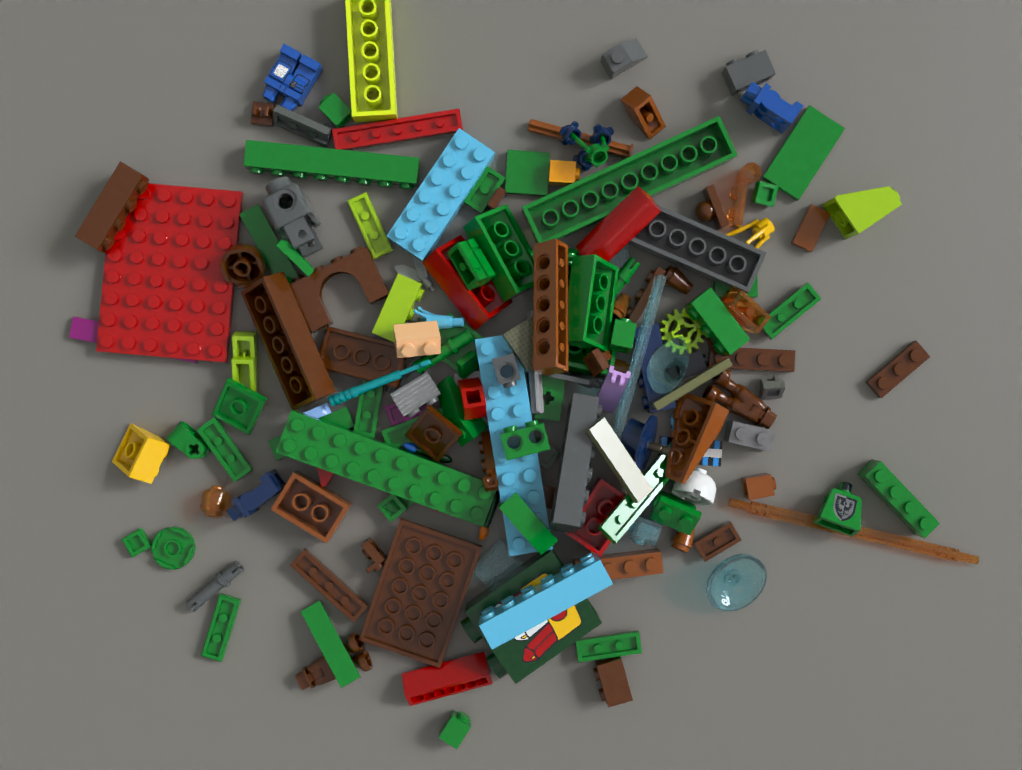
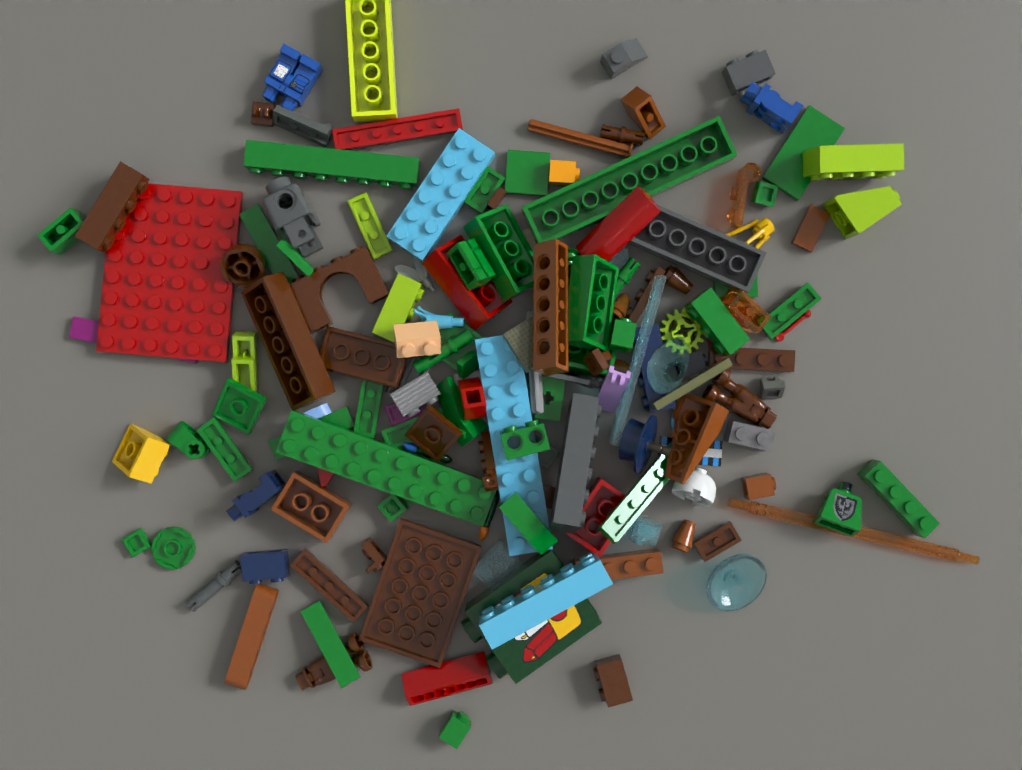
(60, 233): none -> green brick
(215, 501): clear orange head -> none
(221, 627): green tile -> none
(251, 636): none -> dark orange beam
(265, 565): none -> dark blue brick
(335, 110): green brick -> none
(341, 397): teal piece -> none
(506, 360): dark grey brick -> none
(589, 155): plant -> none
(608, 646): green plate -> none
(619, 460): tile -> none
(622, 134): none -> reddish brown pin
(675, 512): green bracket -> none
(711, 208): reddish brown tile -> none
(780, 336): none -> red hinge
(853, 161): none -> lime brick
(897, 369): reddish brown plate -> none

